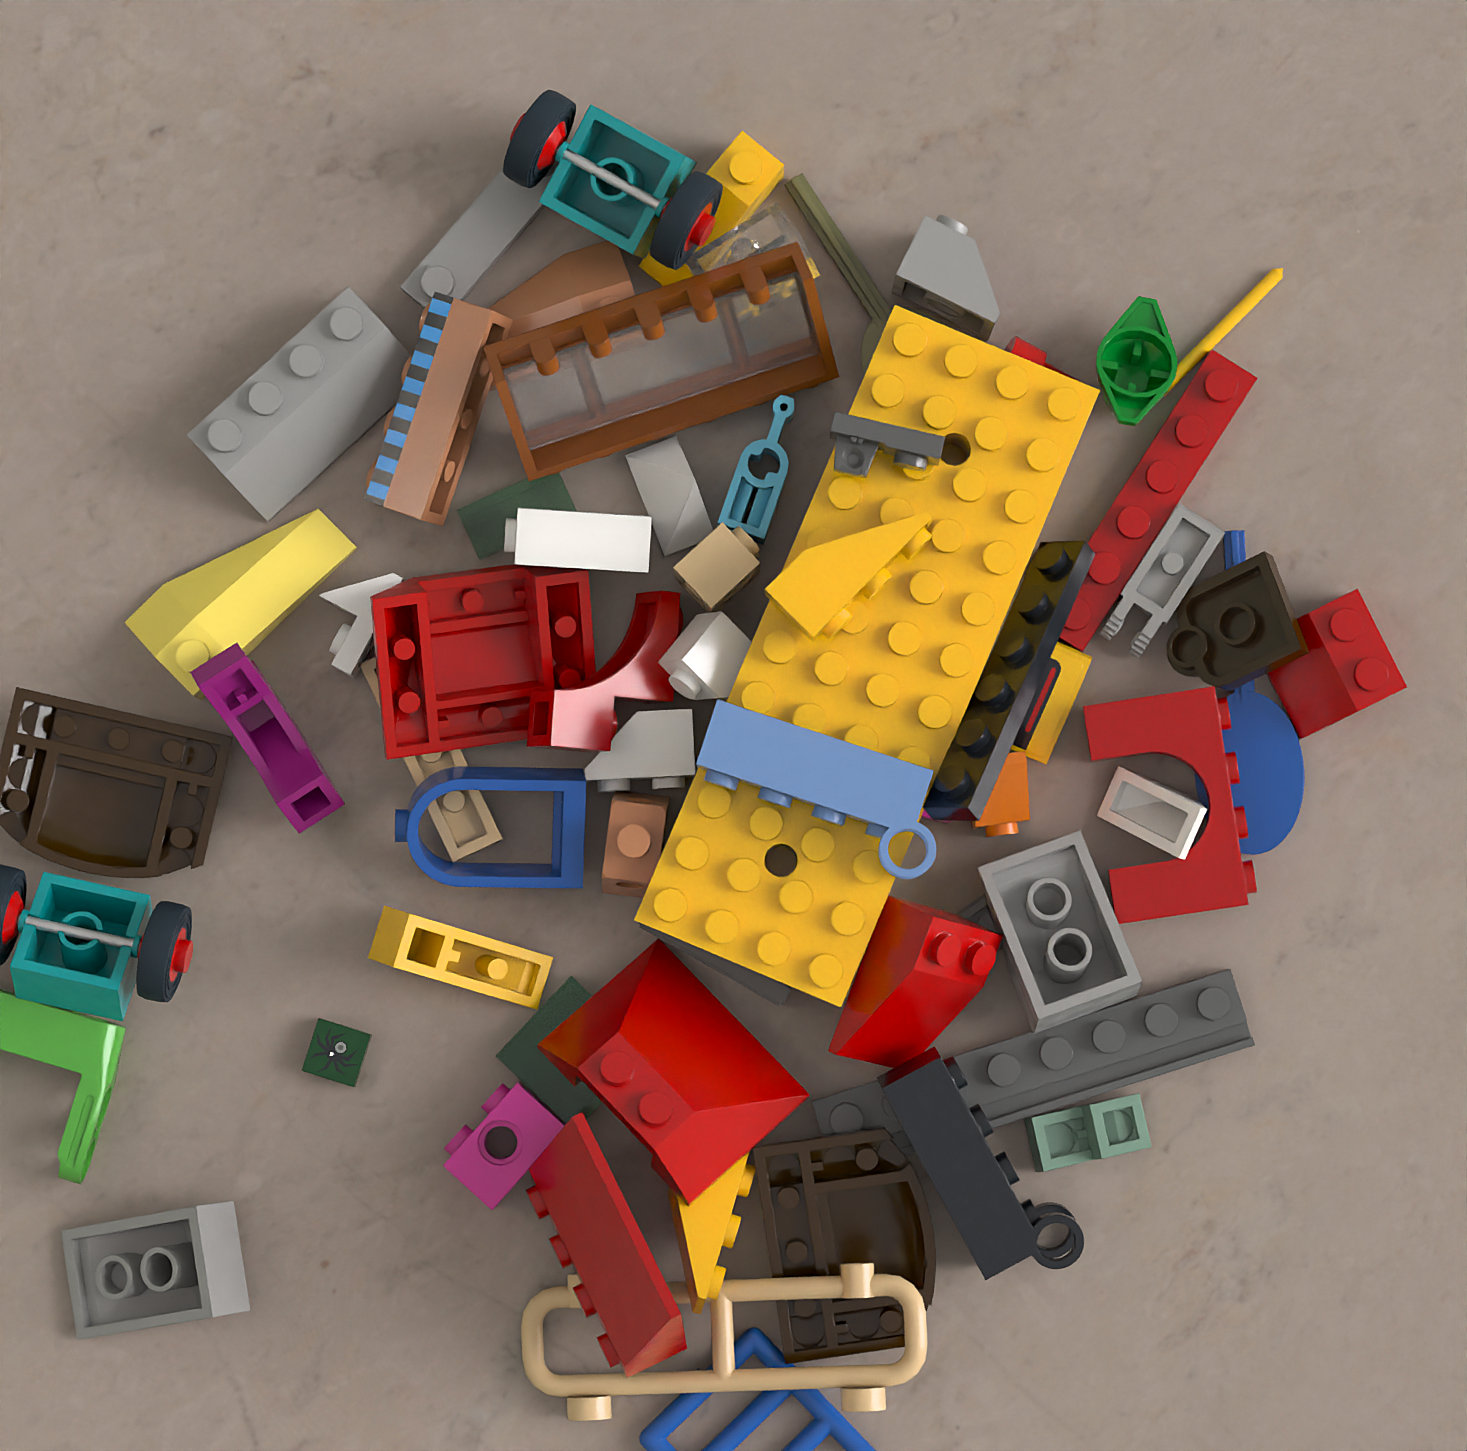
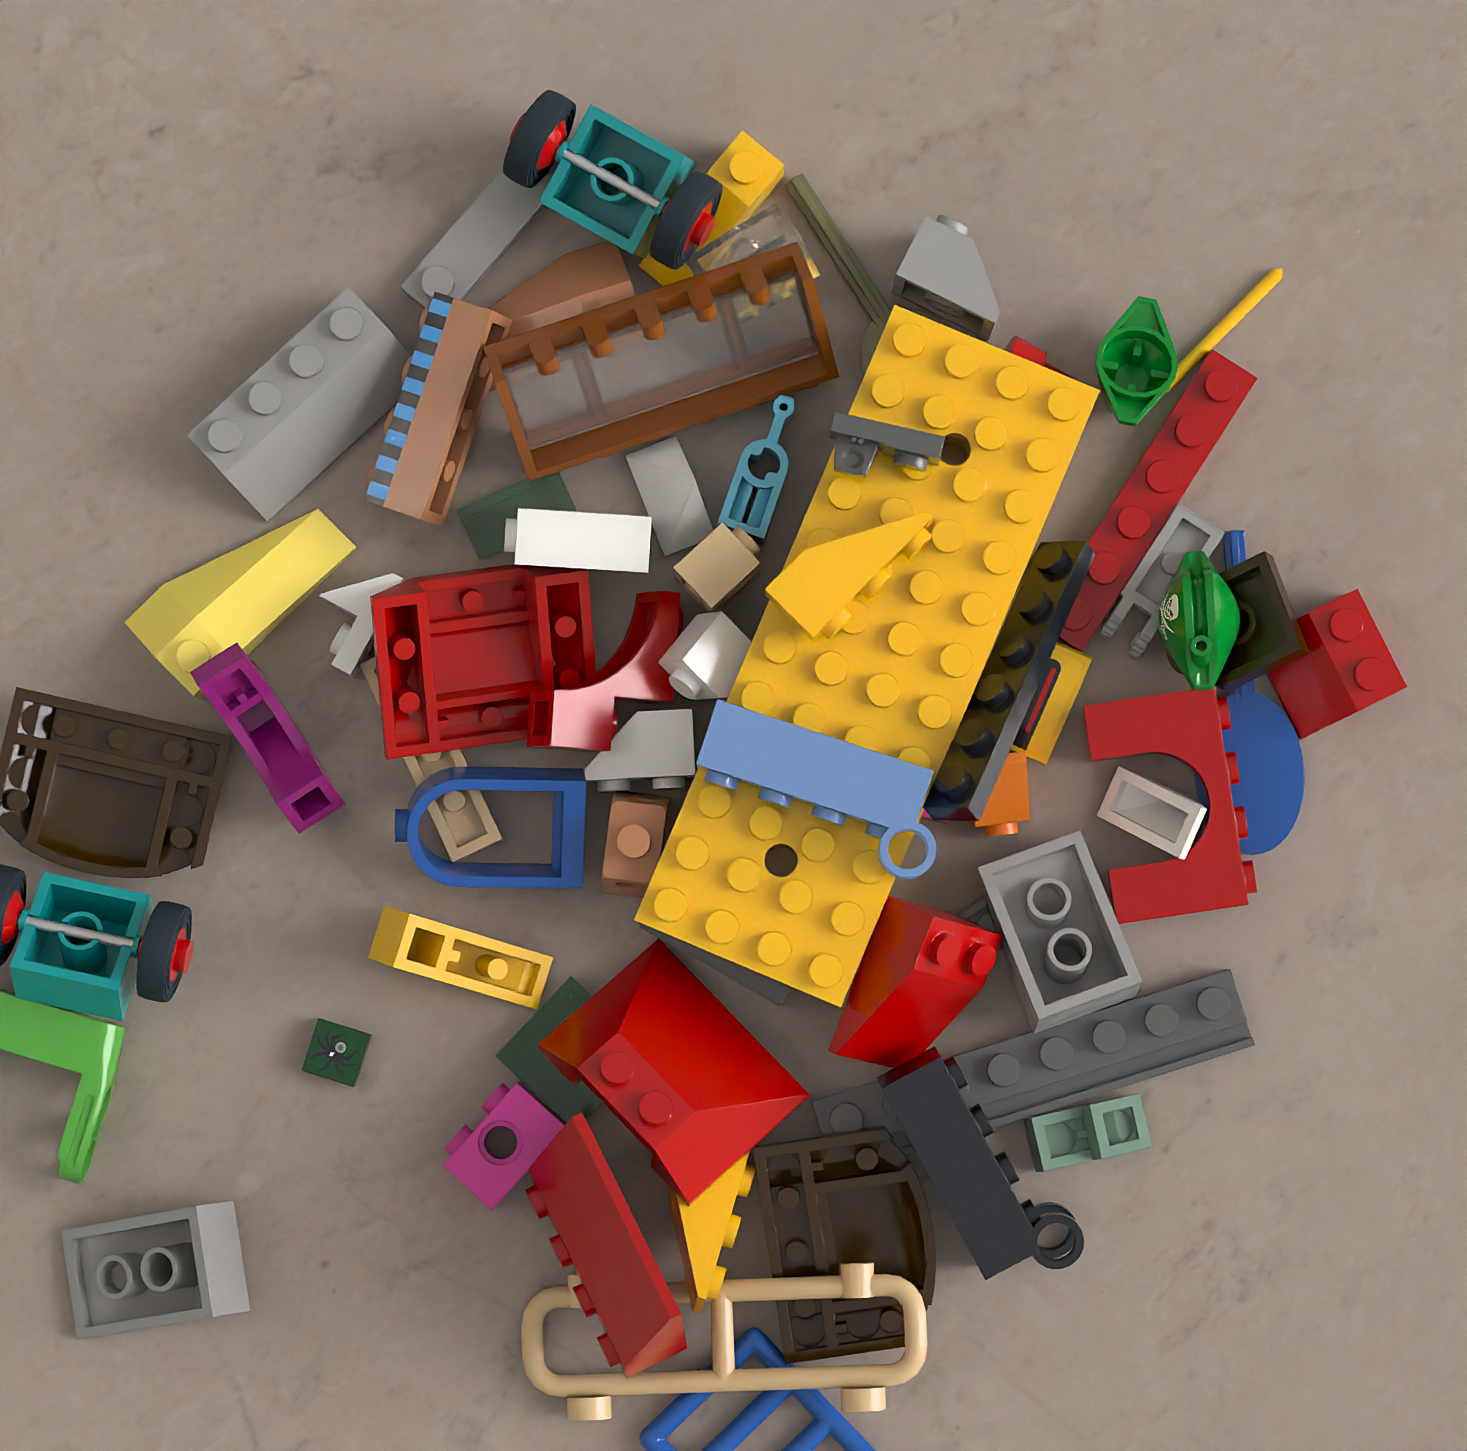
(1199, 620): none -> green hat

